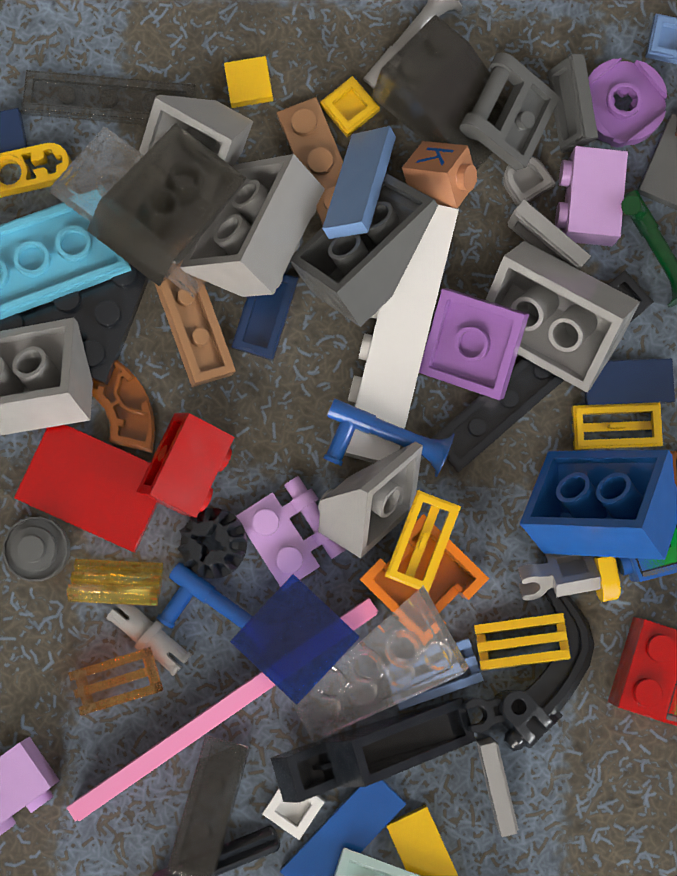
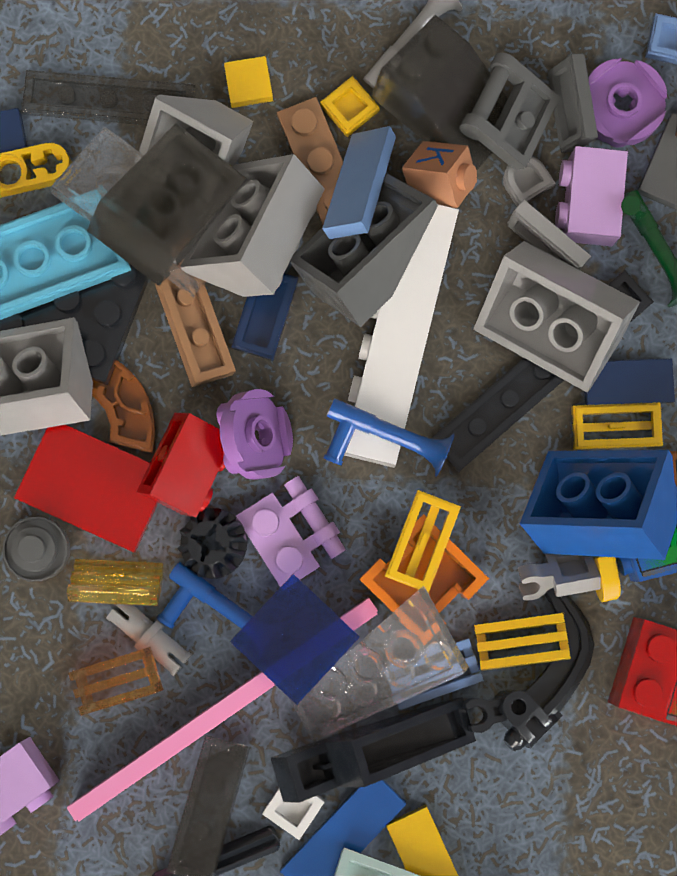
(239, 420): none -> medium lavender plate
(371, 501): light grey slope -> none
(473, 343): medium lavender plate -> none
(497, 786): light grey tile -> none

